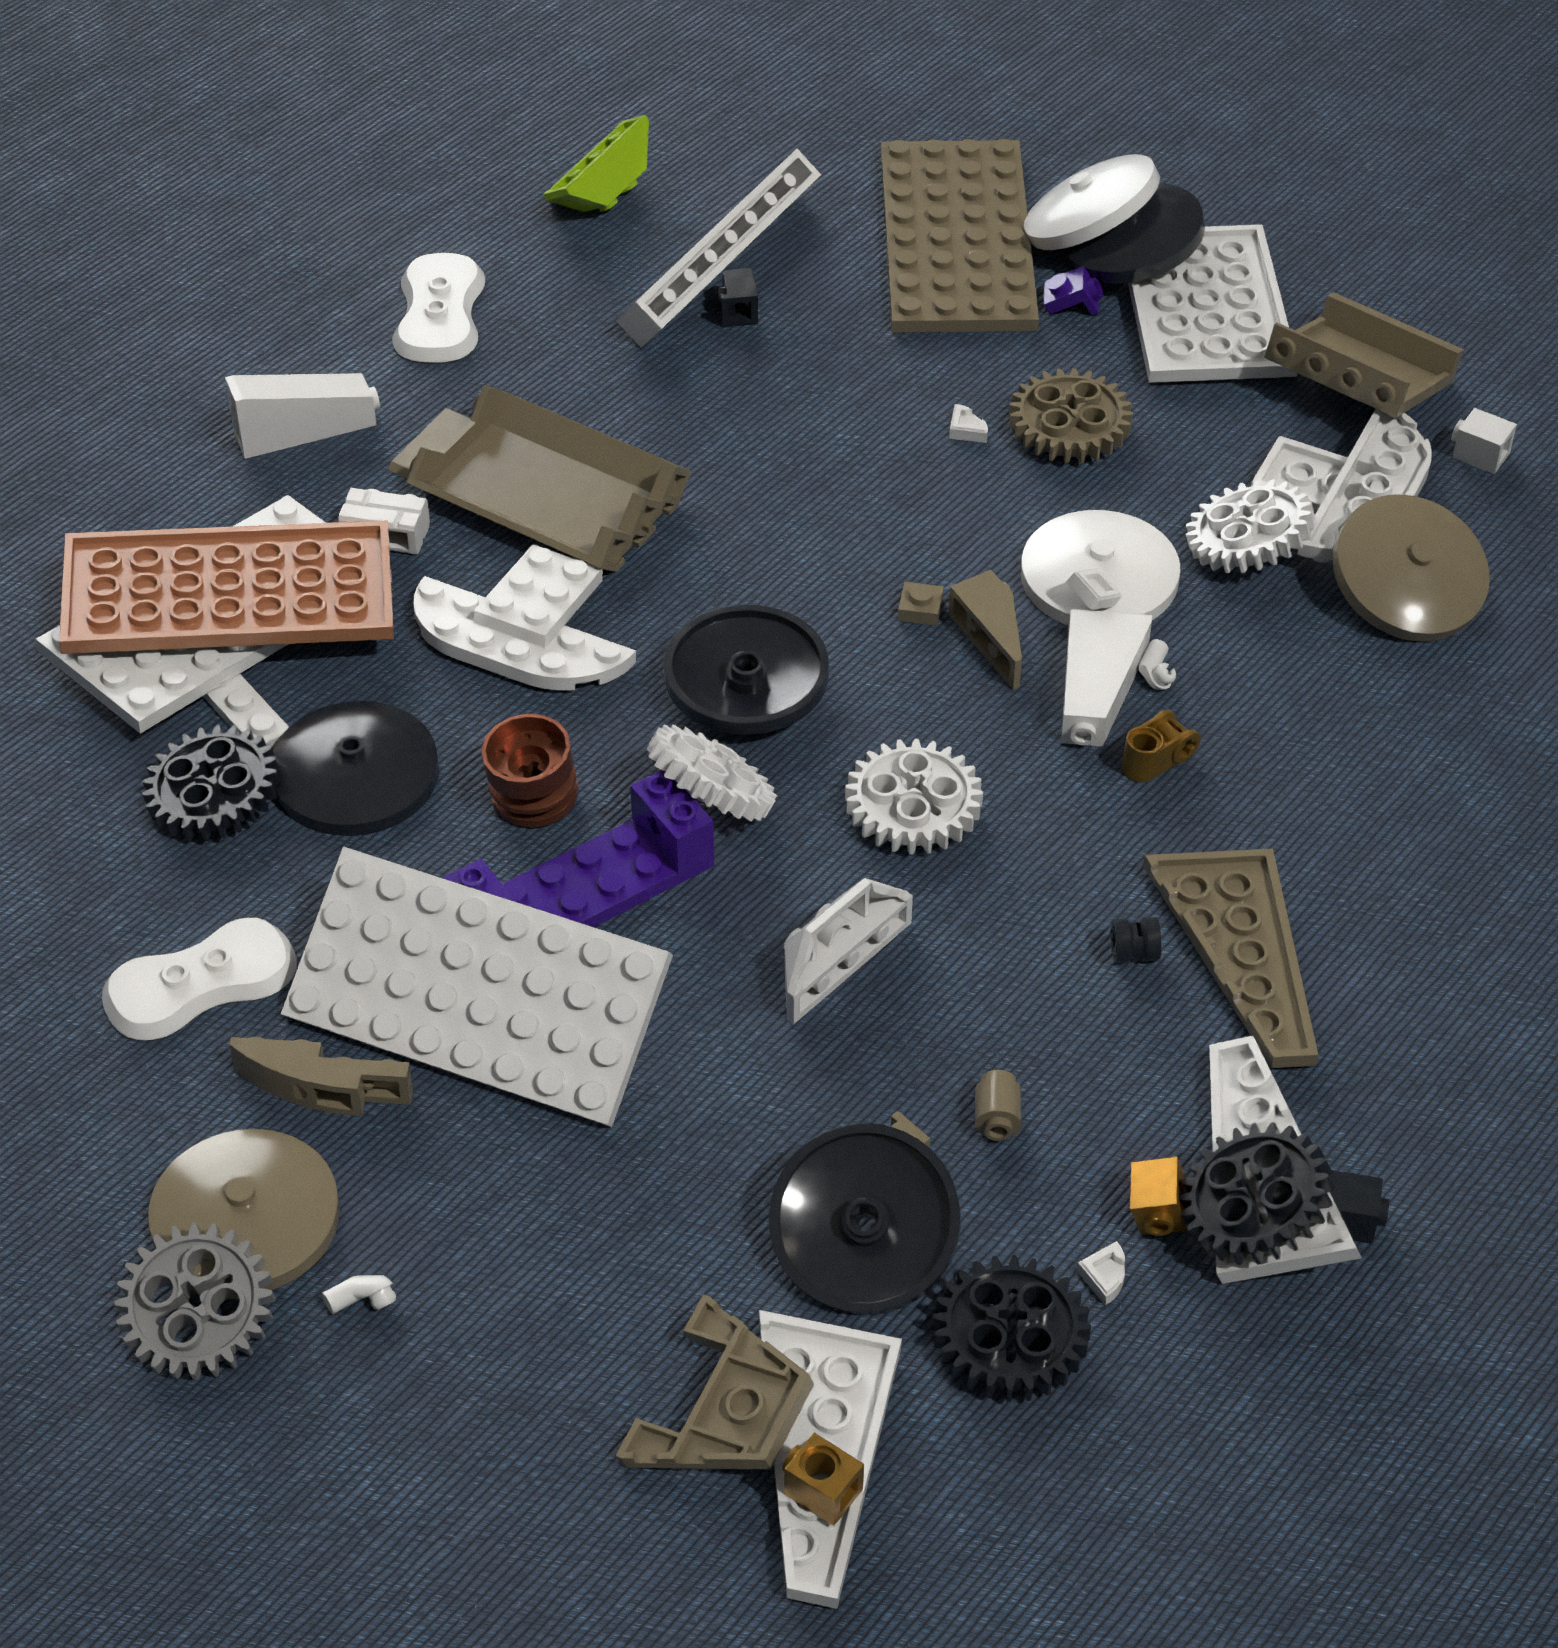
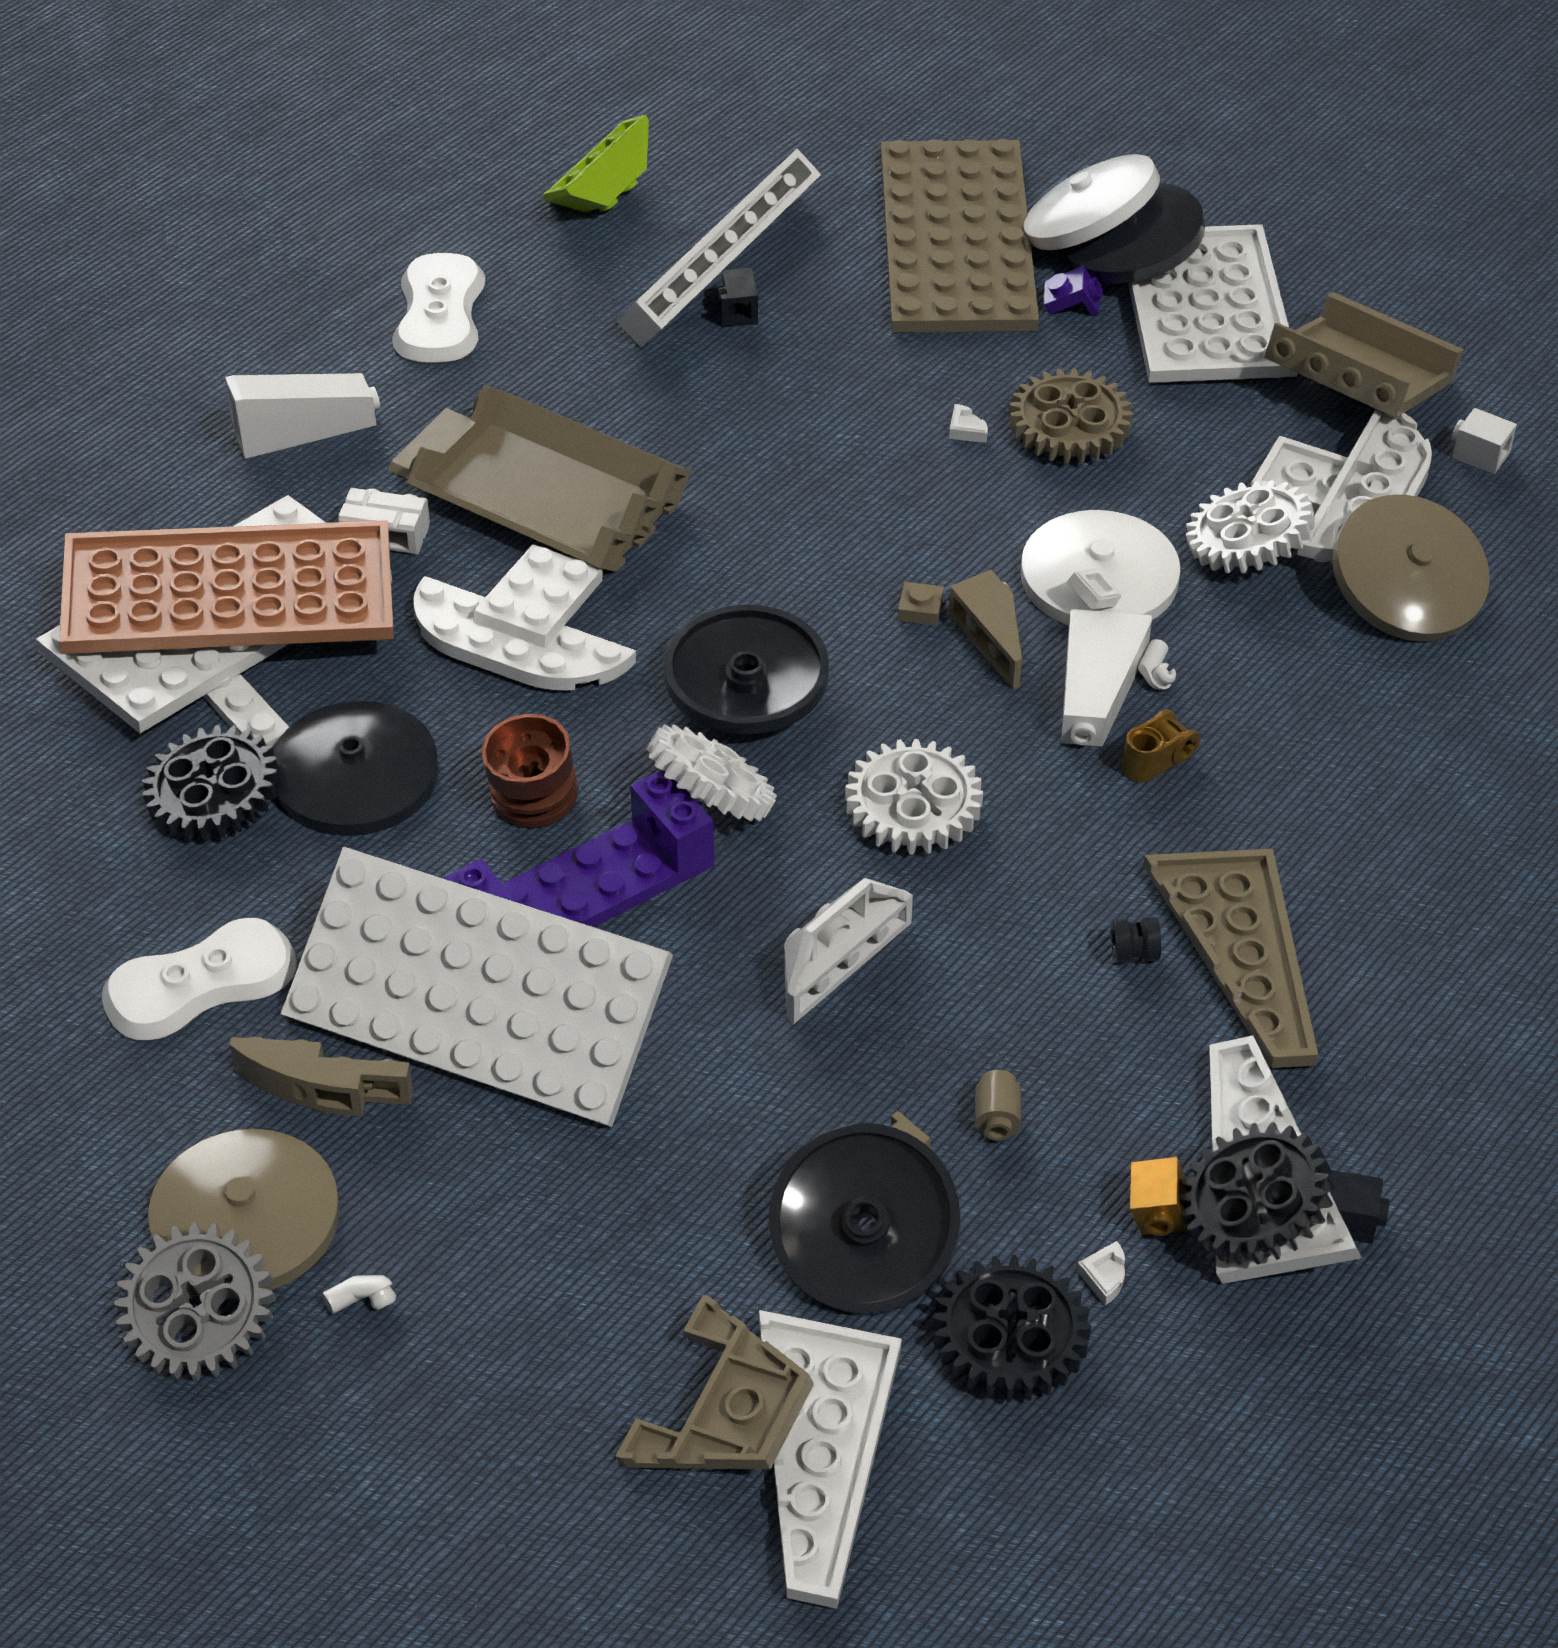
(824, 1497): pearl gold brick -> none

